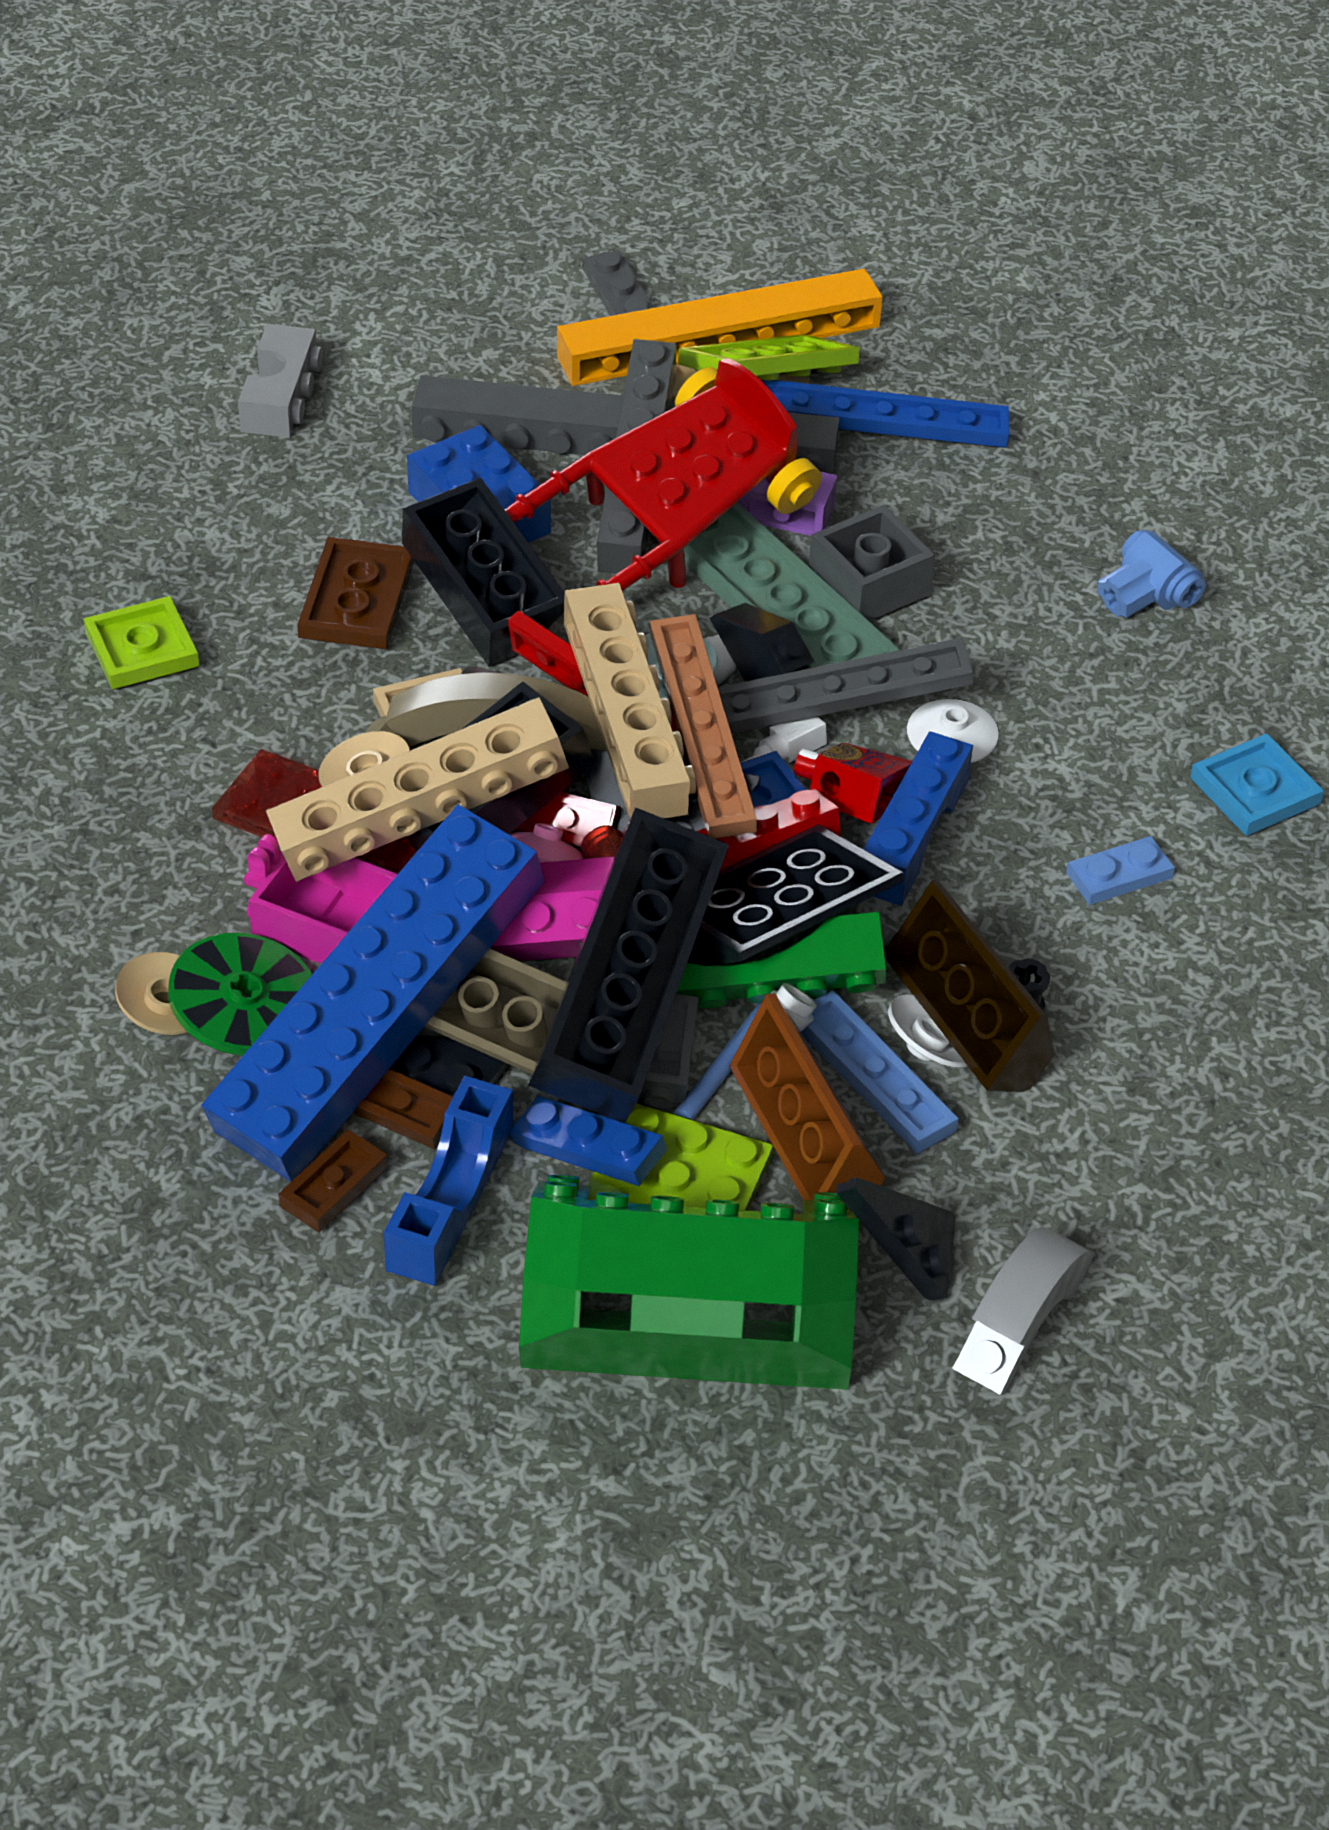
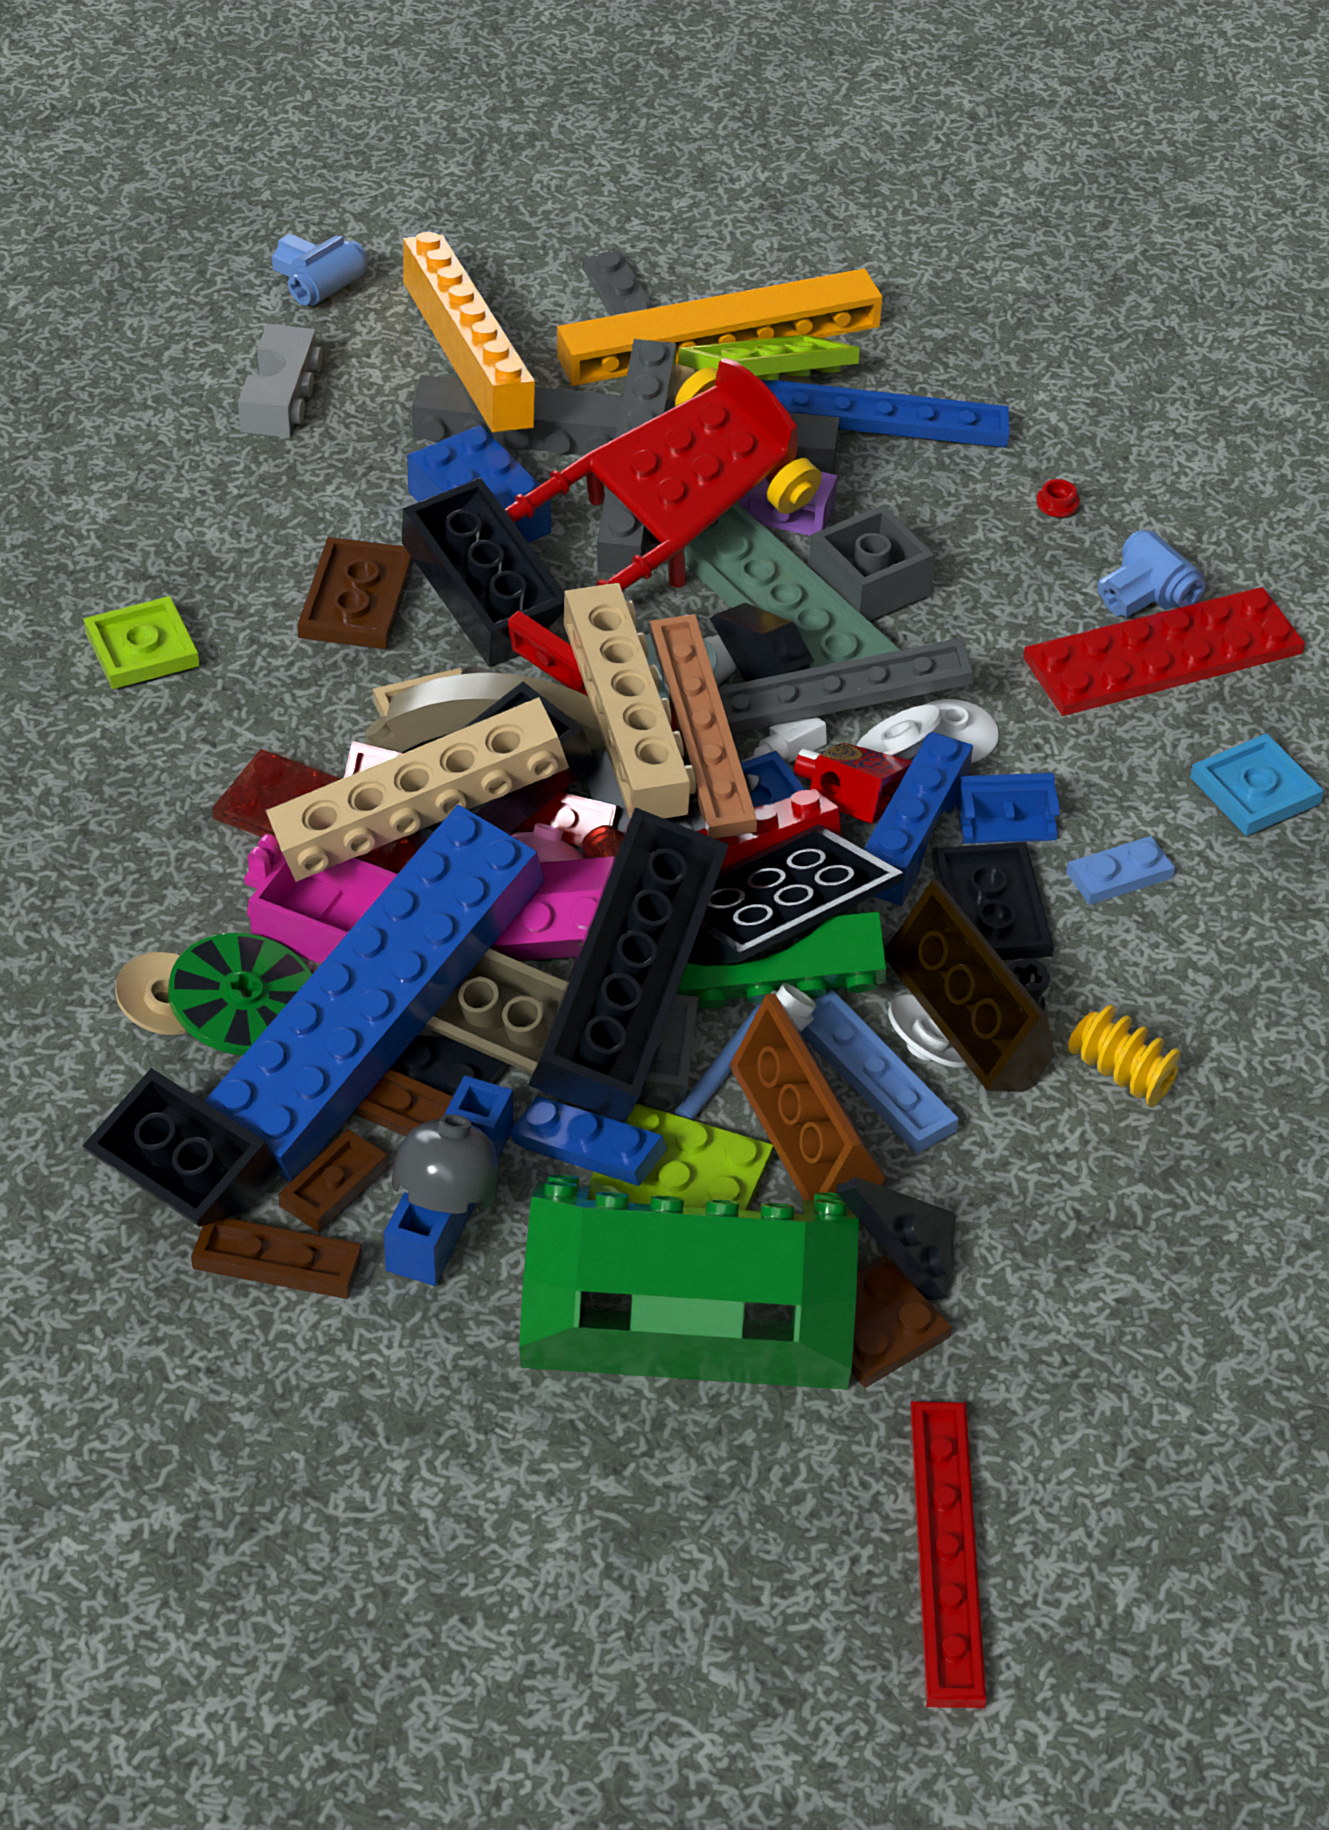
(184, 1152): none -> black slope
(278, 1257): none -> reddish brown plate
(318, 270): none -> medium blue piece
(359, 754): tan dish -> none
(447, 1165): none -> dark grey cylinder
(468, 333): none -> light orange brick
(891, 1322): none -> reddish brown plate
(902, 732): none -> white dish
(947, 1556): none -> red tile
(998, 895): none -> black tile
(1007, 808): none -> blue hinge
(1021, 1296): light grey arch -> none
(1058, 498): none -> red plate
(1125, 1054): none -> yellow piece
(1162, 651): none -> red plate

